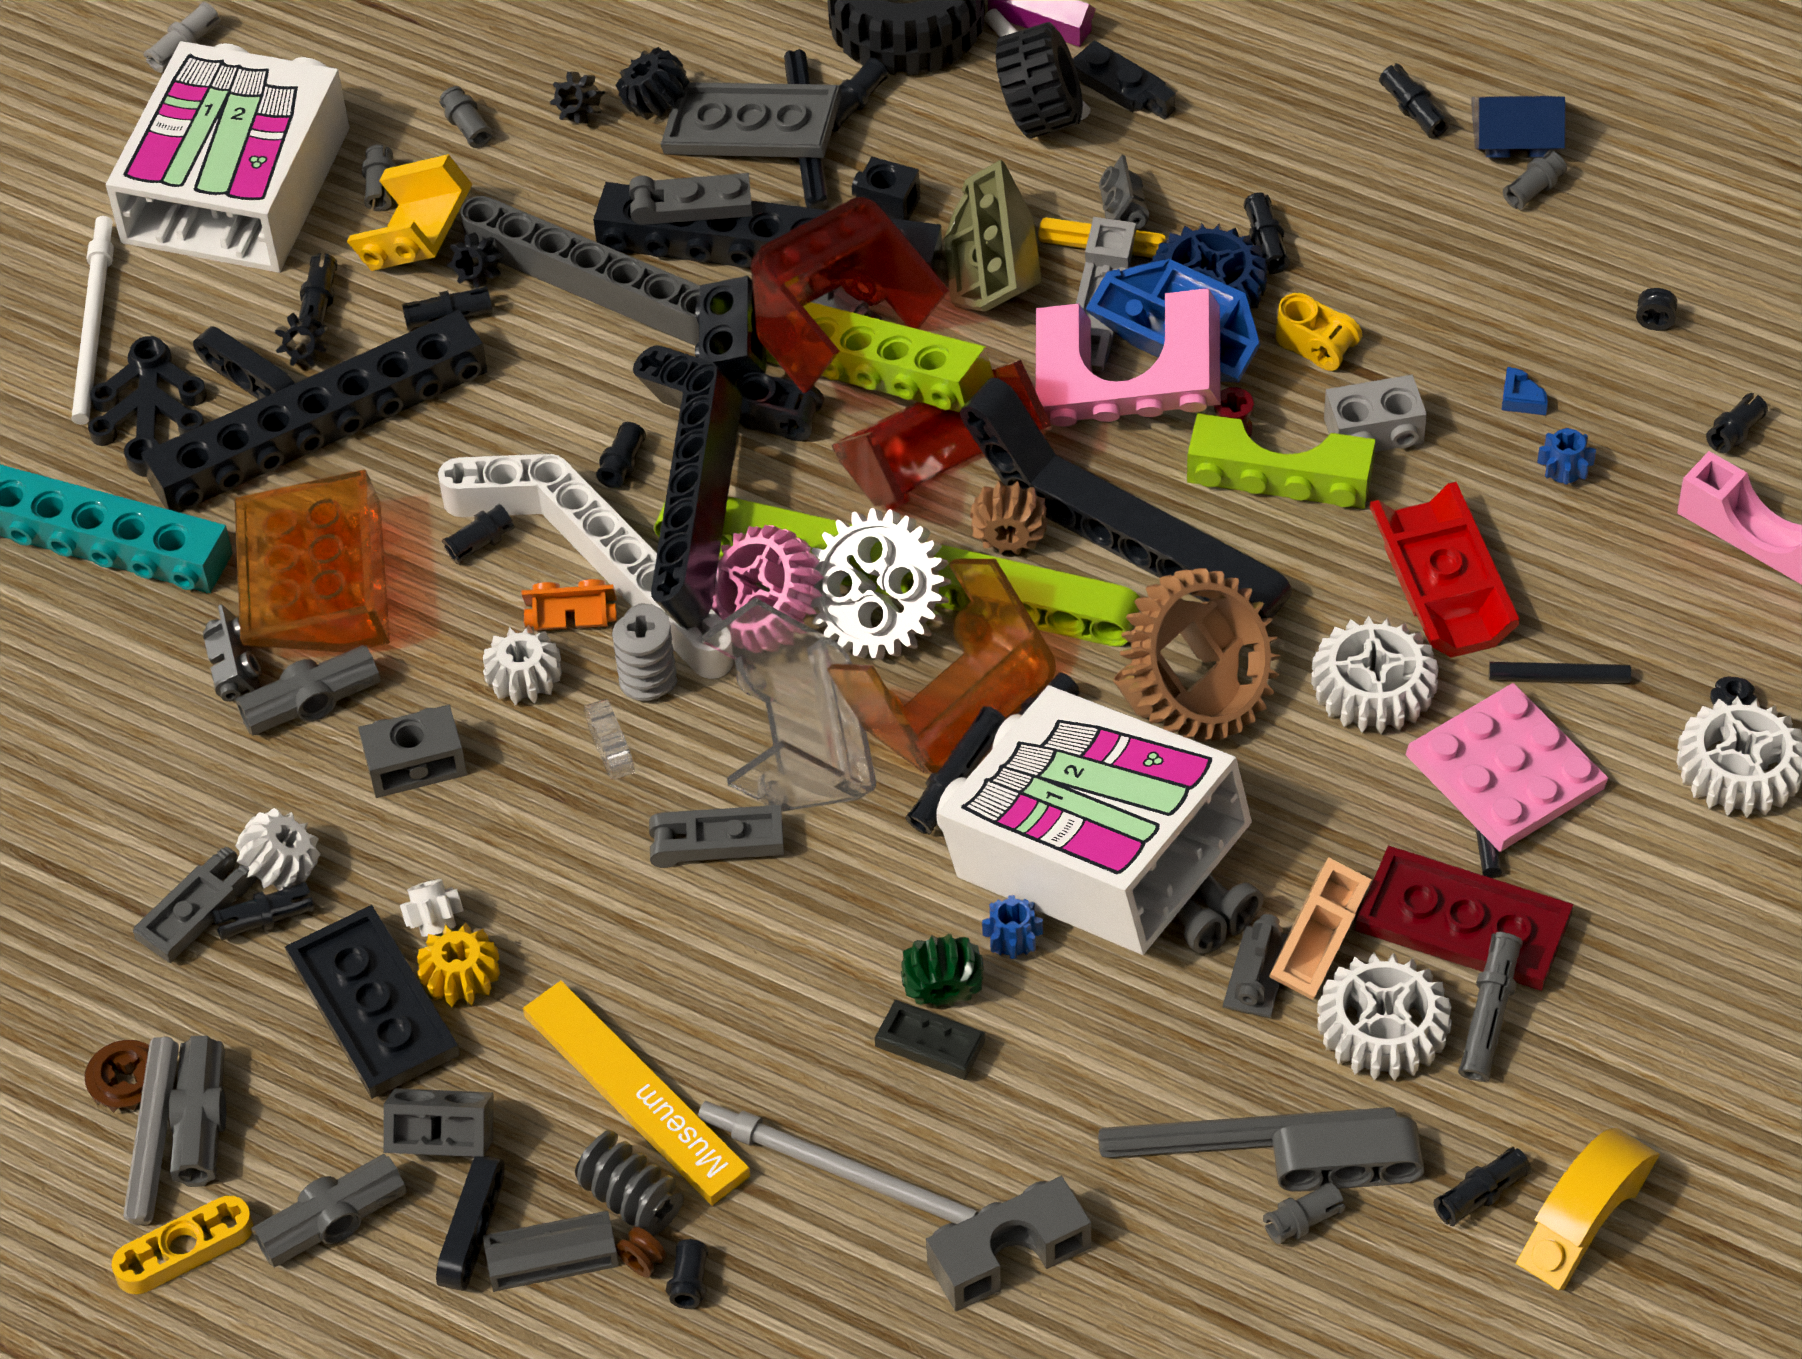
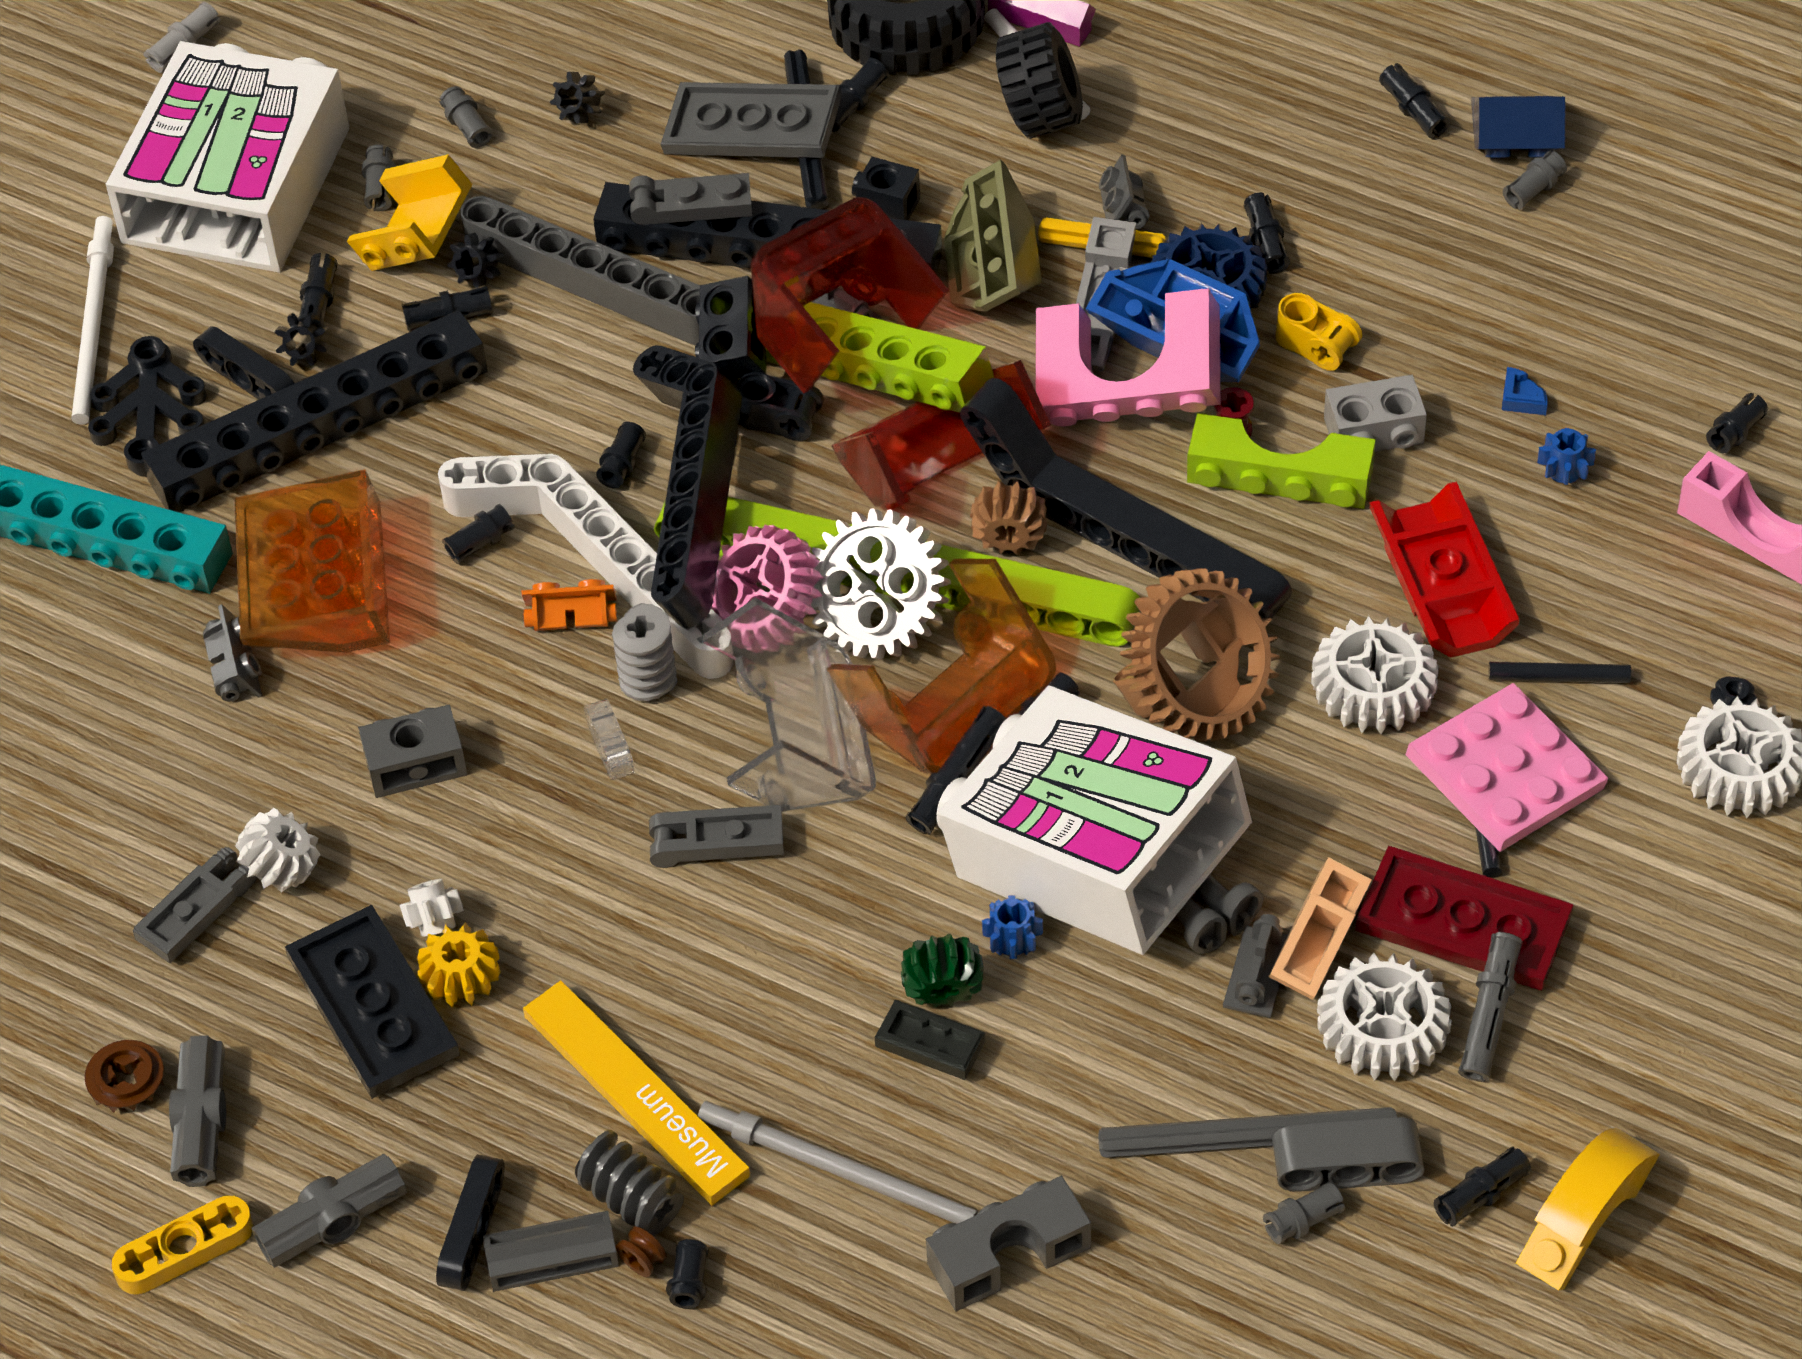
(151, 1131): light grey axle -> none
(263, 911): black pin -> none
(308, 690): dark grey piece -> none
(438, 1122): dark grey brick -> none
(522, 665): white gear -> none
(652, 83): black gear -> none
(1123, 81): black hinge -> none
(1656, 309): black bush -> none

